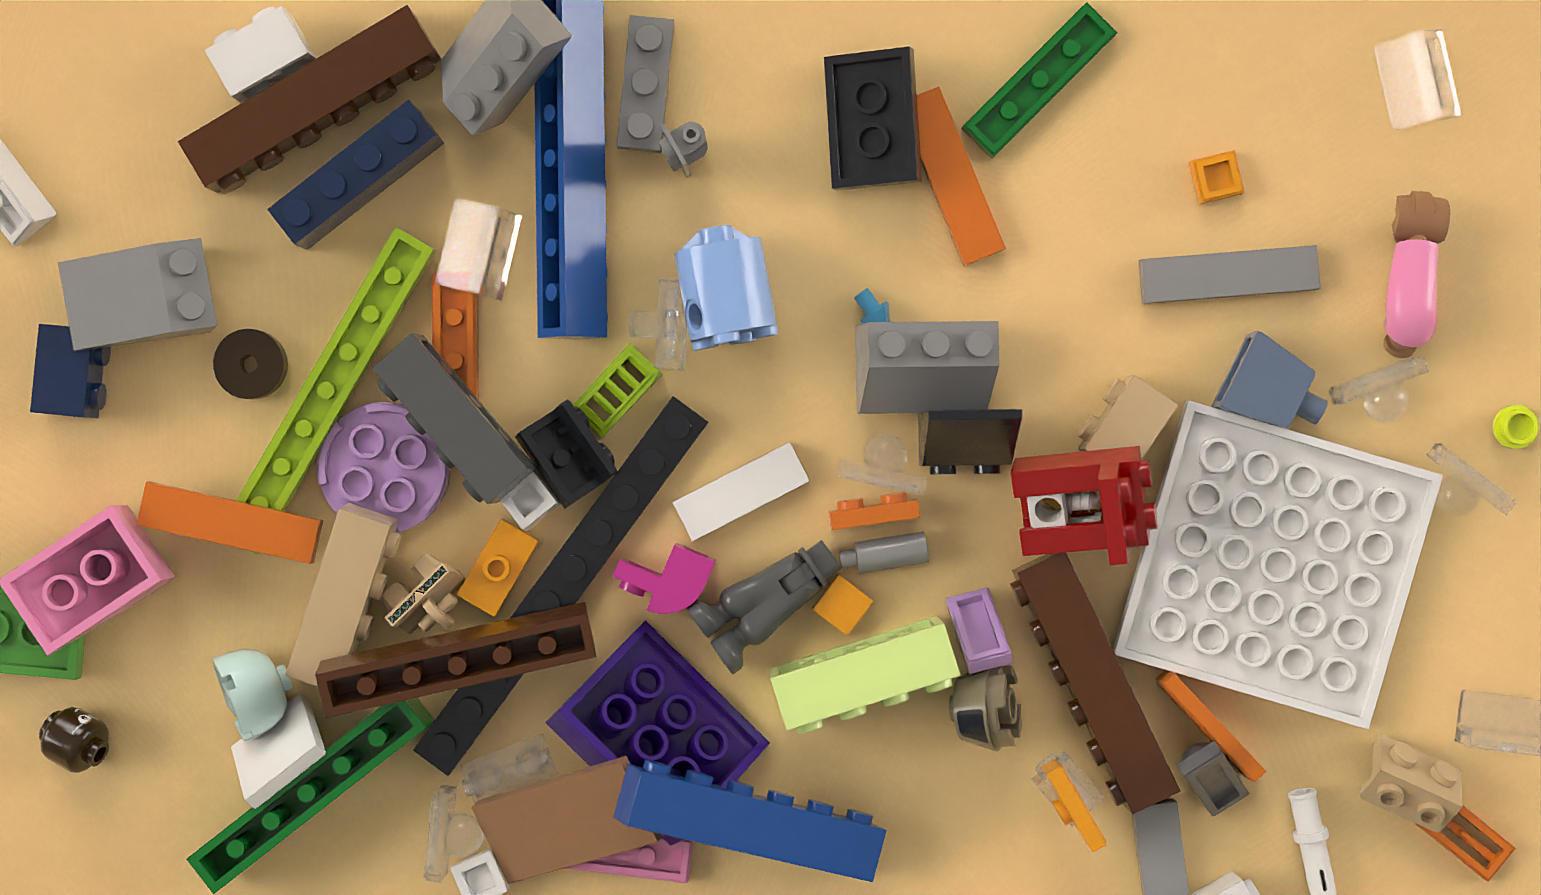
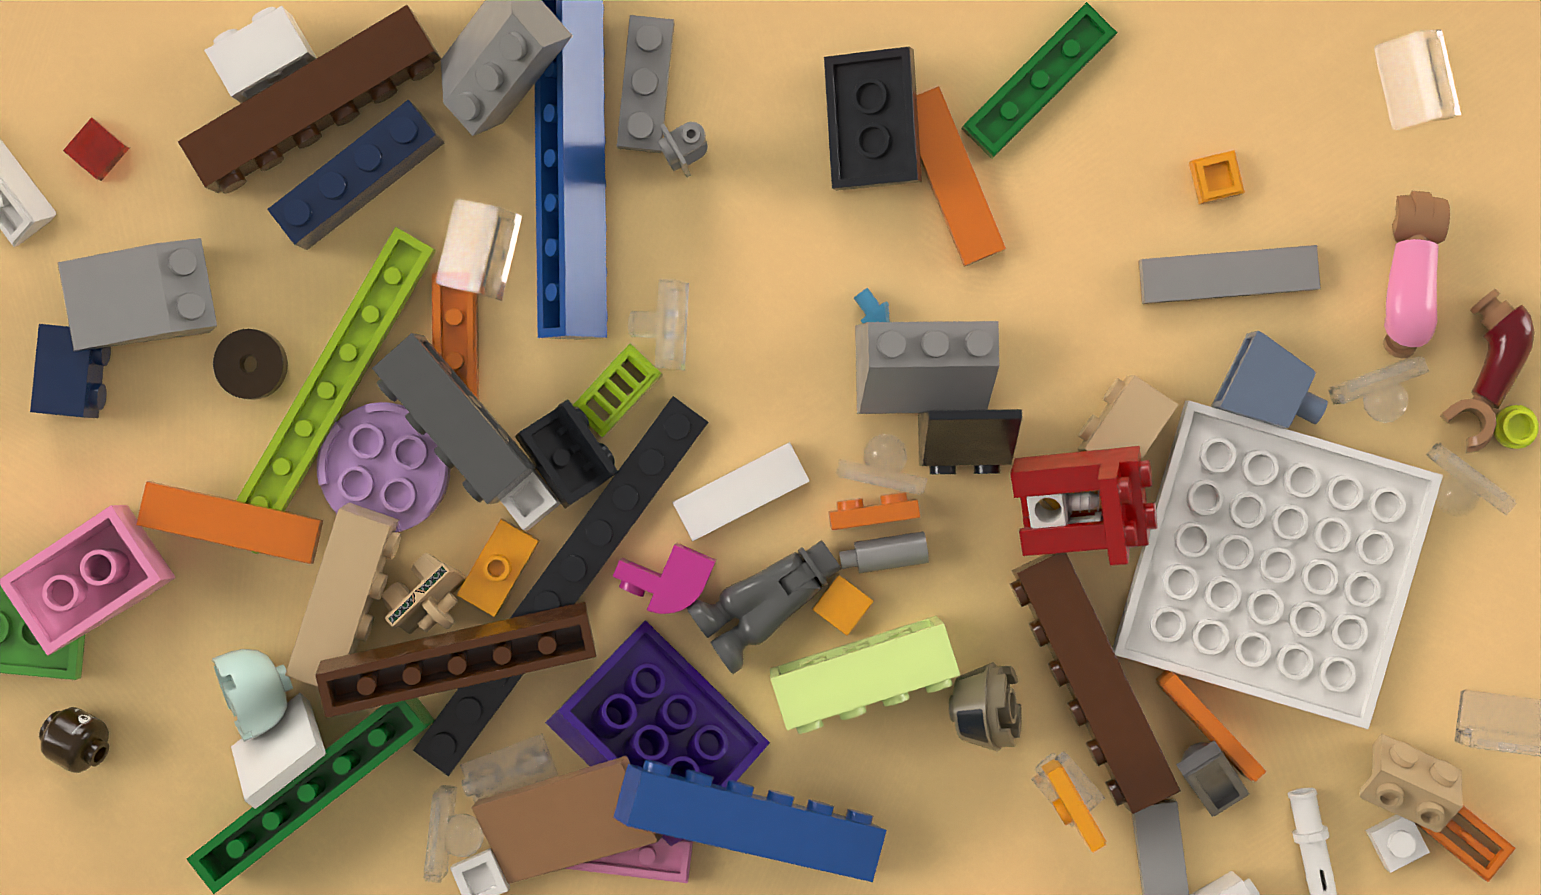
(96, 149): none -> clear red tile
(725, 288): light blue cylinder -> none
(979, 630): lavender tile -> none
(1397, 842): none -> white plate
(1509, 345): none -> dark red piece

